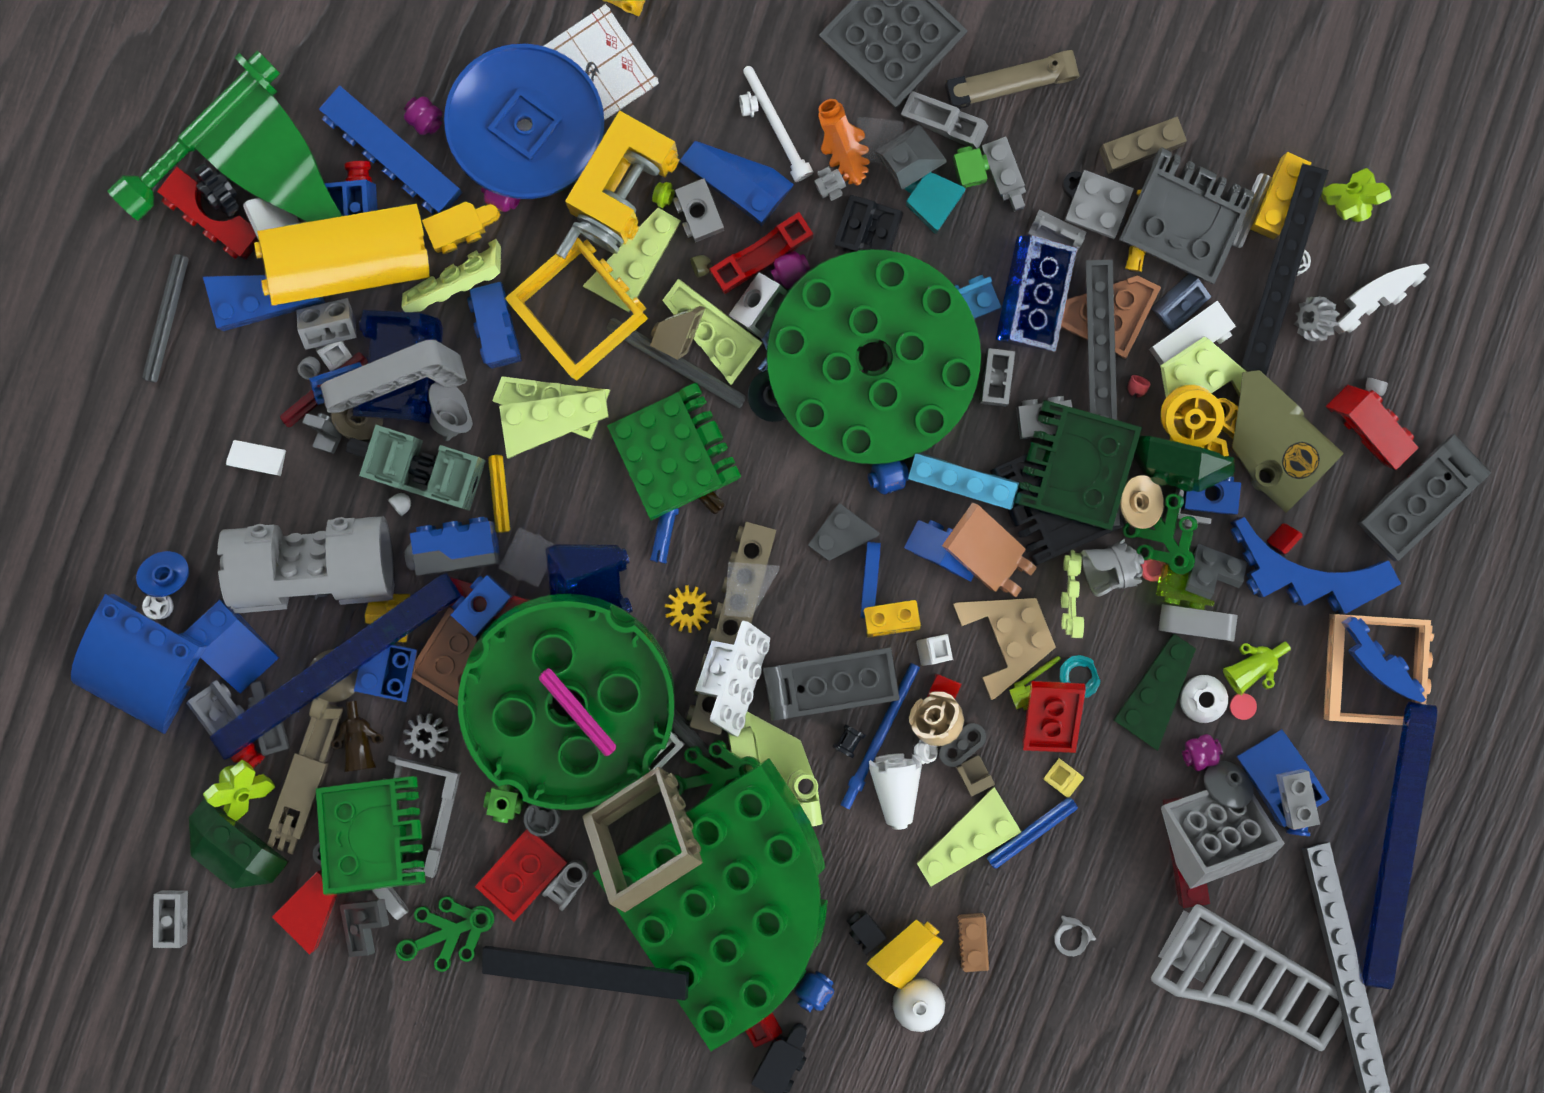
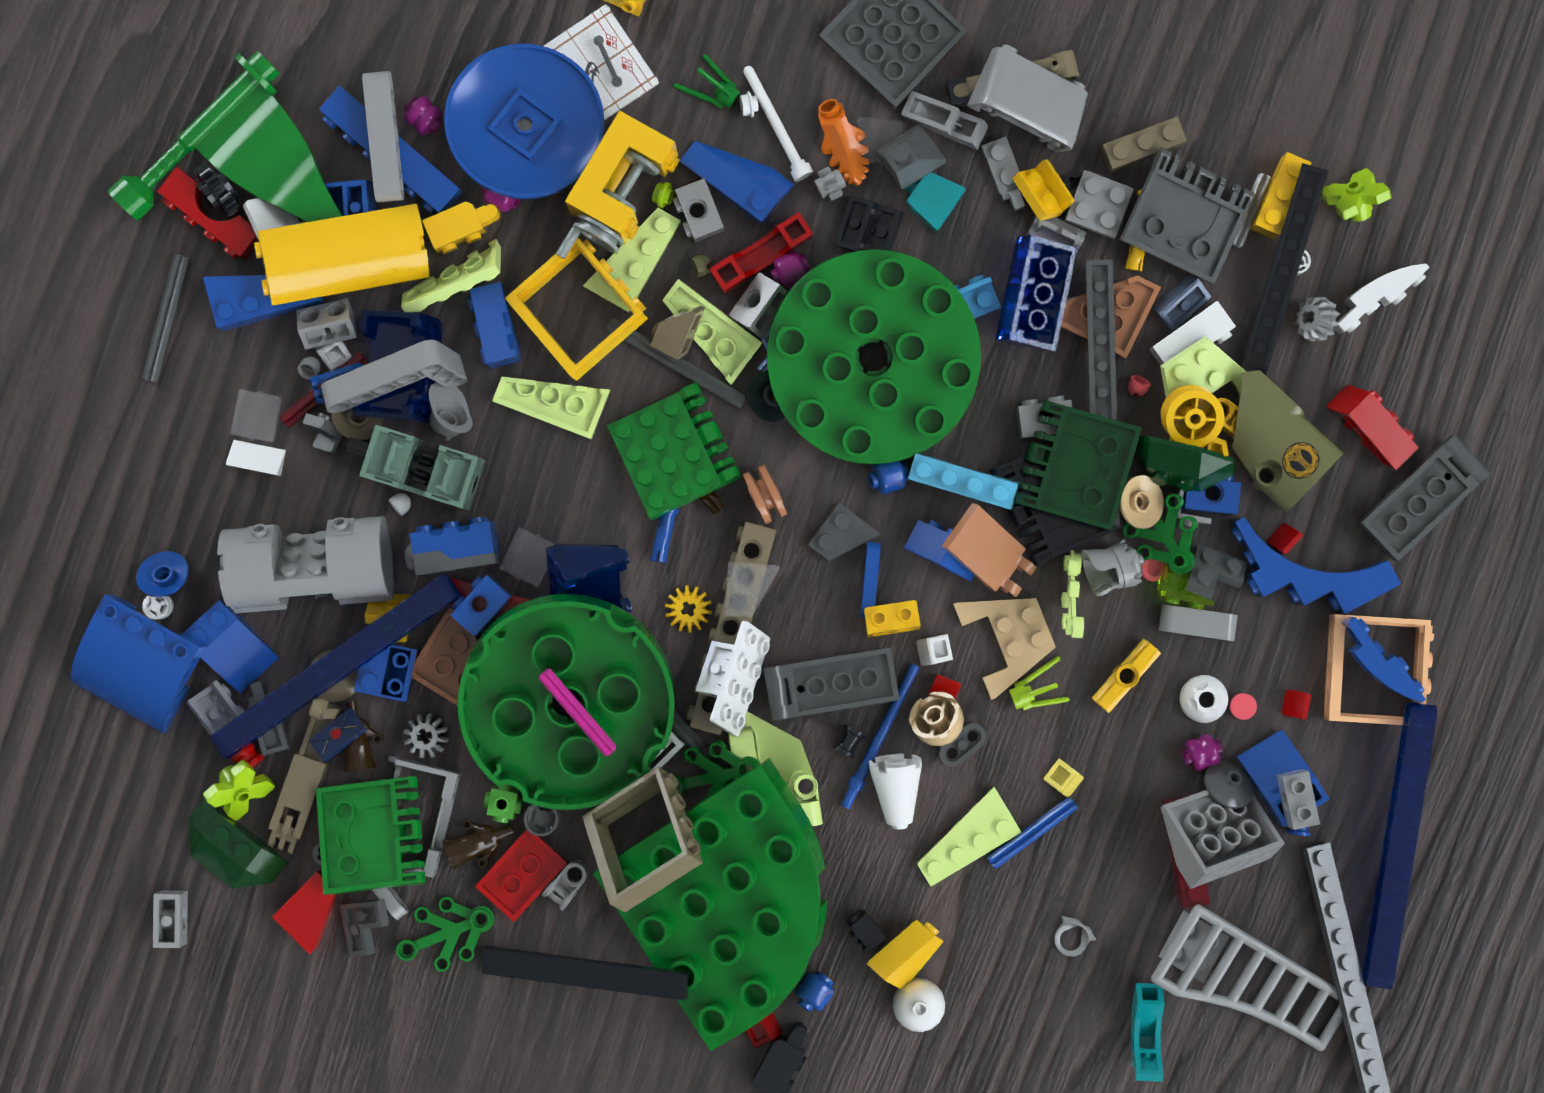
(256, 415): none -> clear piece
(338, 735): none -> dark blue tile
(358, 170): red wheel -> none
(383, 136): none -> light grey beam
(468, 846): none -> dark brown piece
(499, 493): yellow axle -> none
(540, 421): yellowish green wing -> none
(616, 80): none -> dark grey hinge
(725, 92): none -> green plant
(765, 494): none -> nougat wheel
(926, 752): white plate -> none
(970, 166): bright green brick -> none
(973, 942): medium nougat brick -> none
(975, 775): dark tan panel -> none
(997, 377): light grey brick -> none
(1030, 98): none -> light grey windscreen
(1044, 190): none -> yellow bracket
(1053, 716): red plate -> none
(1079, 660): teal piece -> none
(1113, 688): none -> yellow piece
(1146, 1032): none -> teal arch
(1154, 697): dark green wing -> none
(1248, 671): lime piece -> none
(1296, 704): none -> red slope
(1376, 385): light grey hinge -> none

